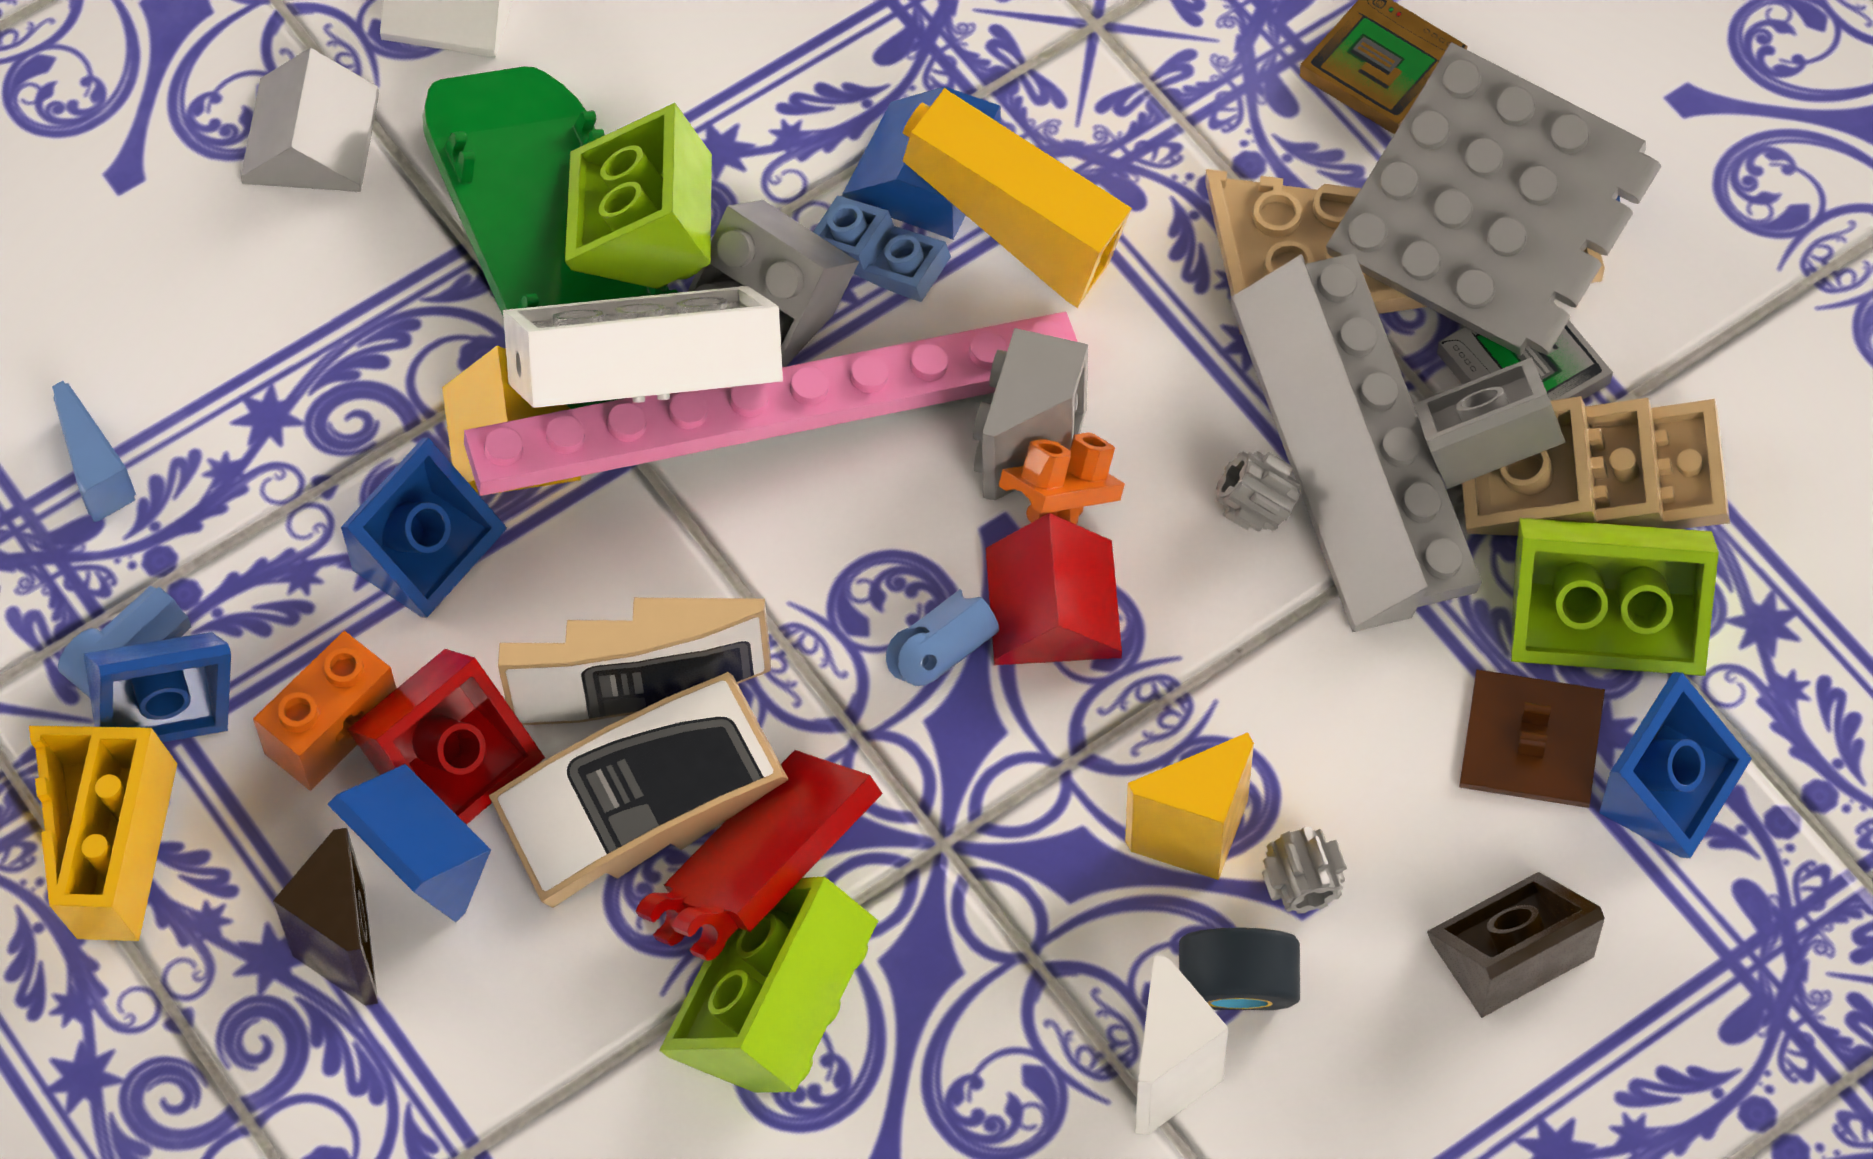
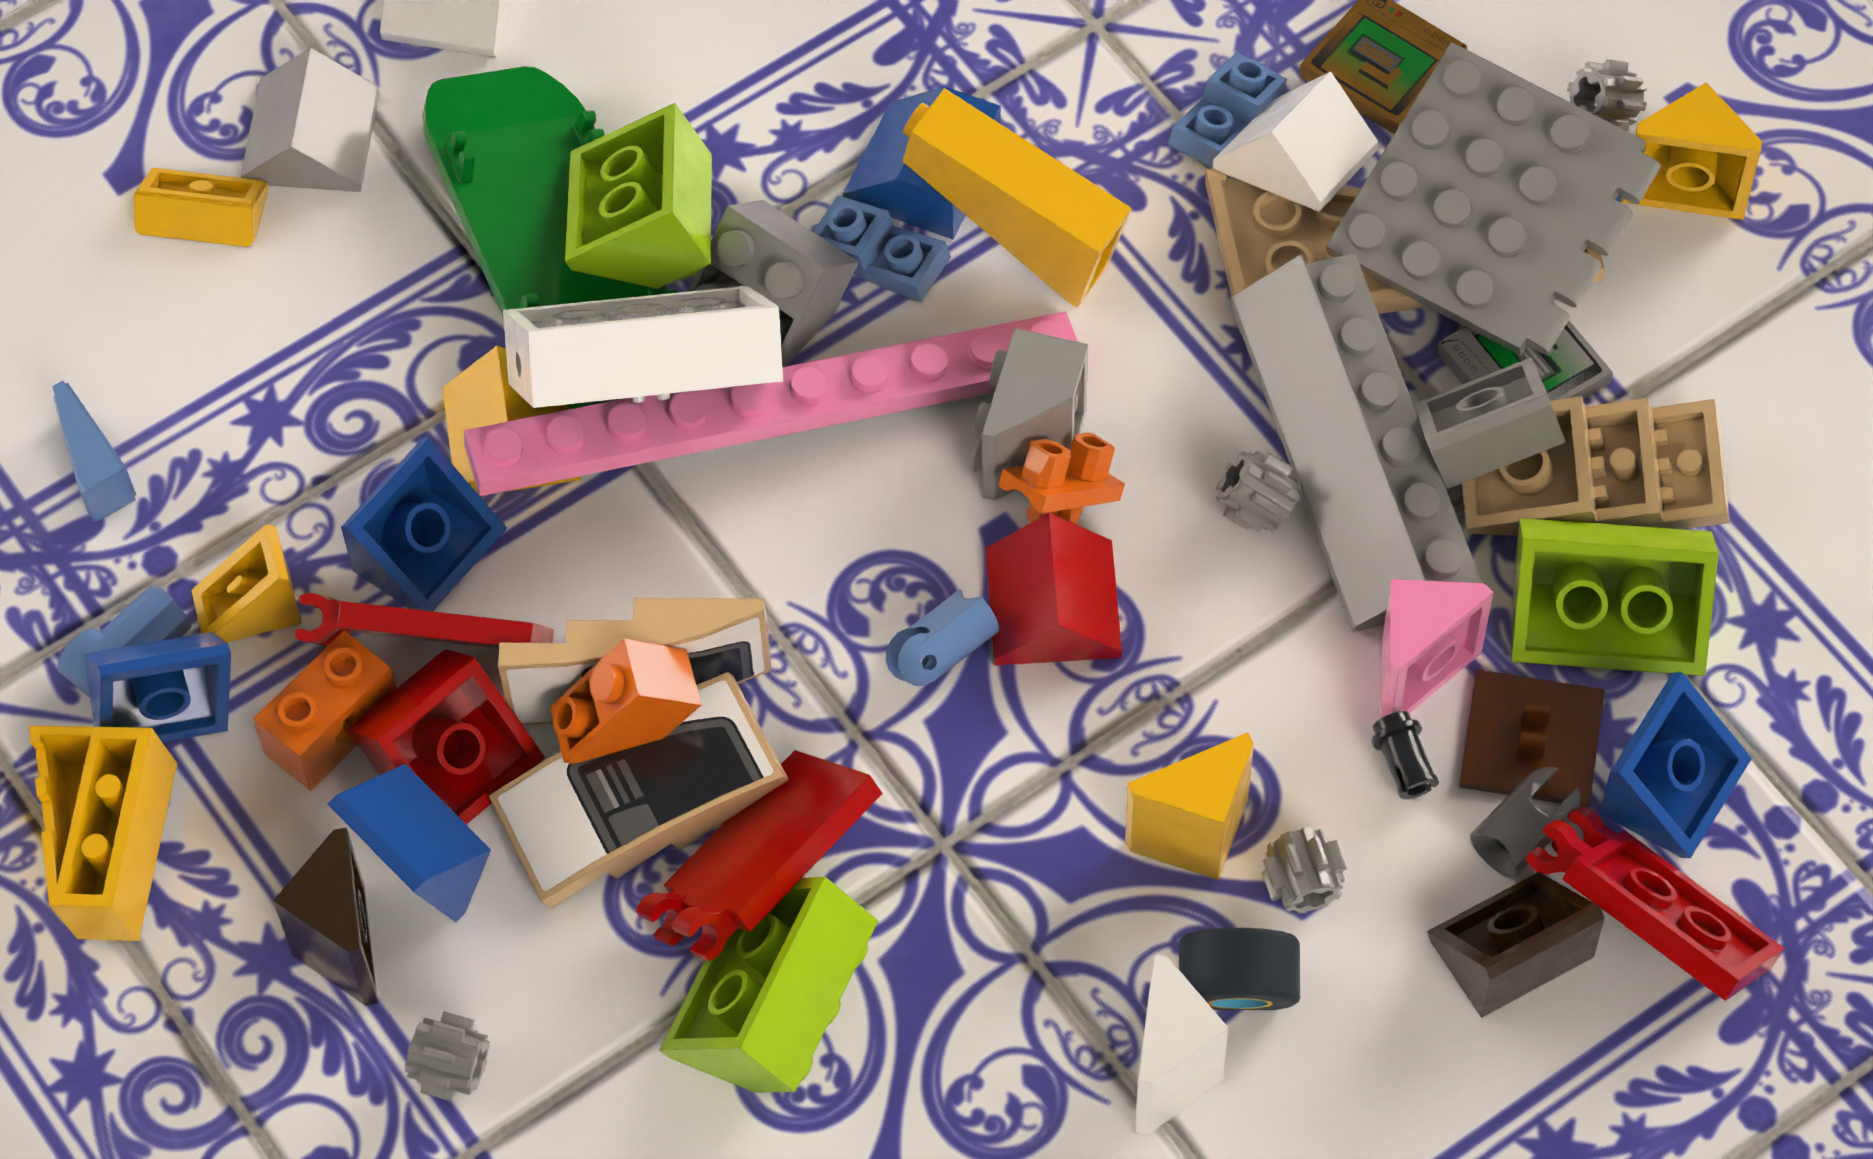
(199, 207): none -> yellow slope
(248, 591): none -> yellow slope
(415, 624): none -> red tile
(447, 1056): none -> light grey gear
(625, 701): none -> orange slope
(1228, 105): none -> medium blue slope
(1301, 145): none -> white slope
(1404, 753): none -> black pin
(1429, 638): none -> bright pink slope
(1517, 825): none -> dark grey piece
(1609, 92): none -> light grey gear
(1657, 903): none -> red tile
(1703, 155): none -> yellow slope

